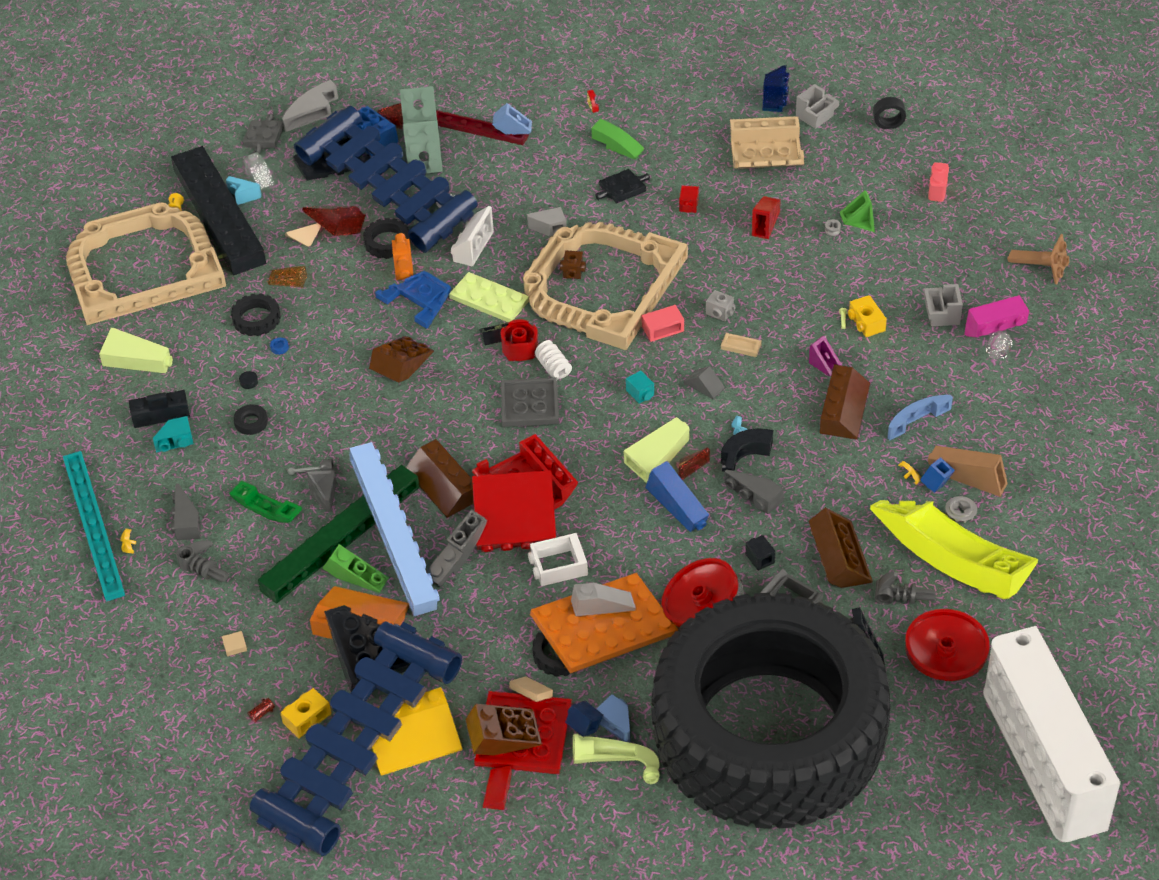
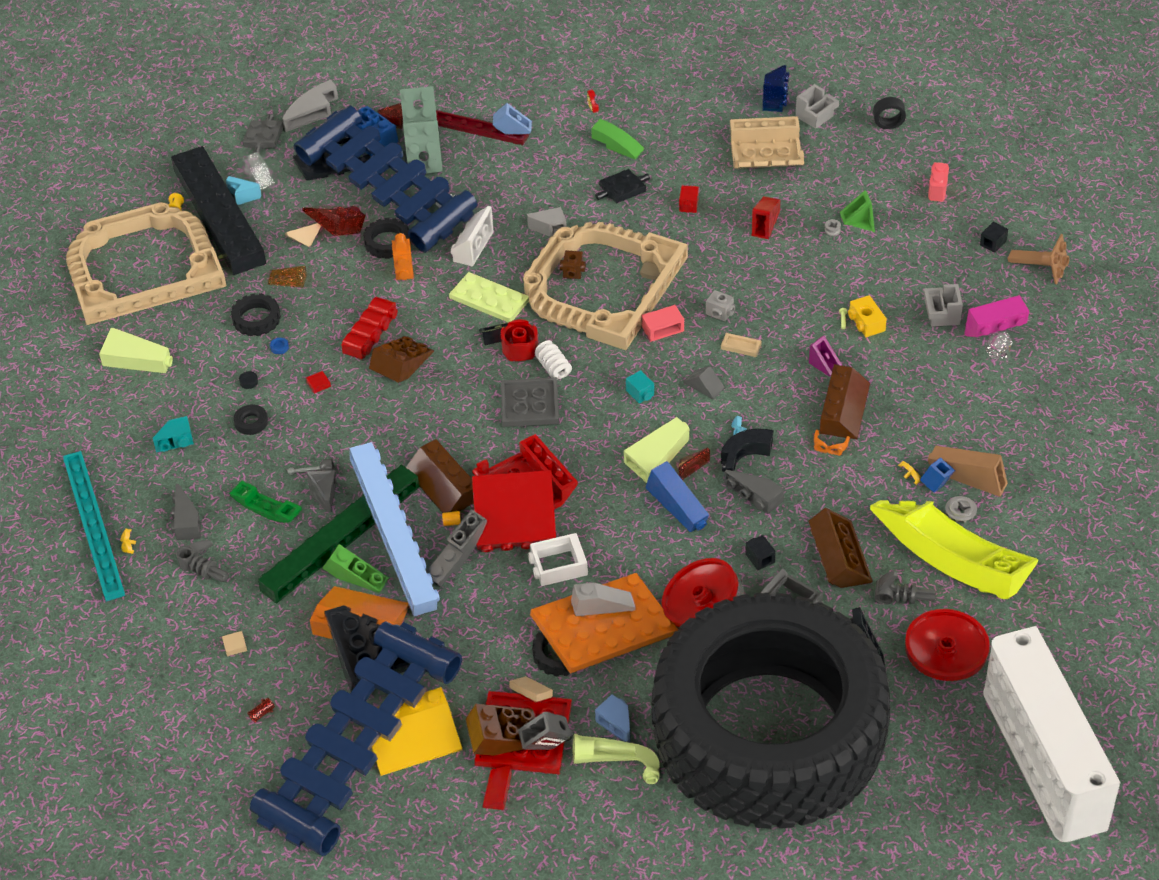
(158, 408): black piece -> none
(305, 712): yellow brick -> none
(318, 382): none -> red tile
(369, 328): none -> red brick
(422, 290): blue wing -> none
(451, 518): none -> light orange hinge
(545, 732): none -> dark grey torso
(584, 718): dark blue brick -> none
(650, 271): none -> dark tan slope
(840, 447): none -> orange cap
(936, 405): medium blue slope -> none
(994, 237): none -> black brick

